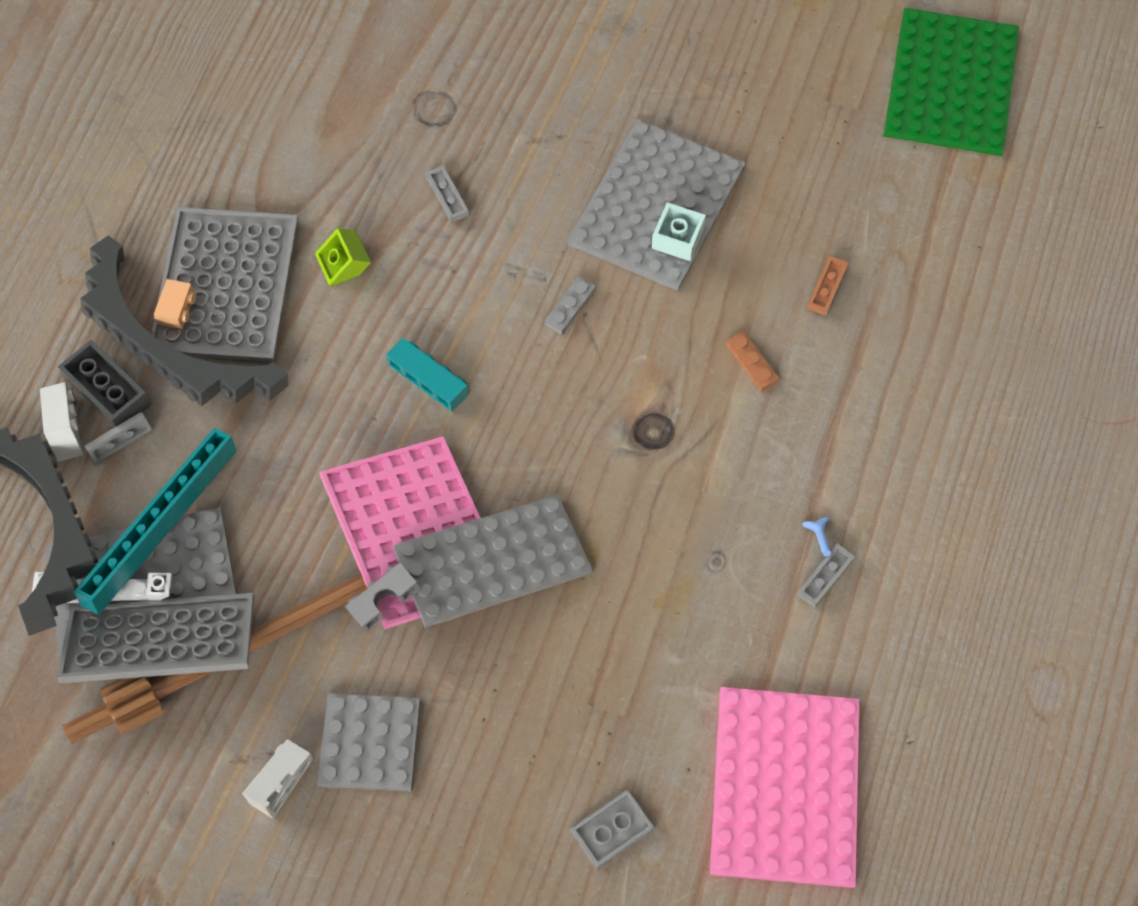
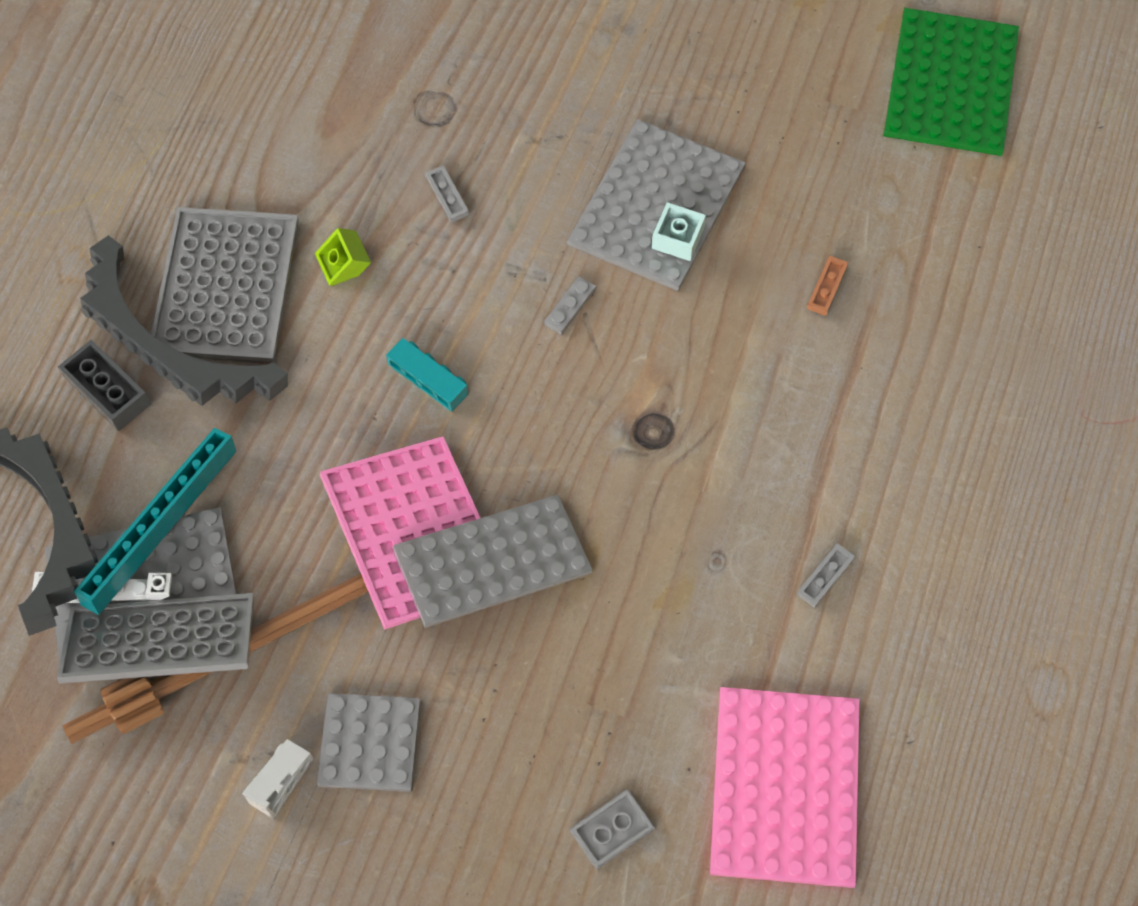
(60, 421): white wedge -> none
(118, 437): light grey plate -> none
(175, 304): light nougat brick -> none
(395, 582): light grey arch -> none
(752, 361): nougat plate -> none
(818, 527): light blue piece -> none

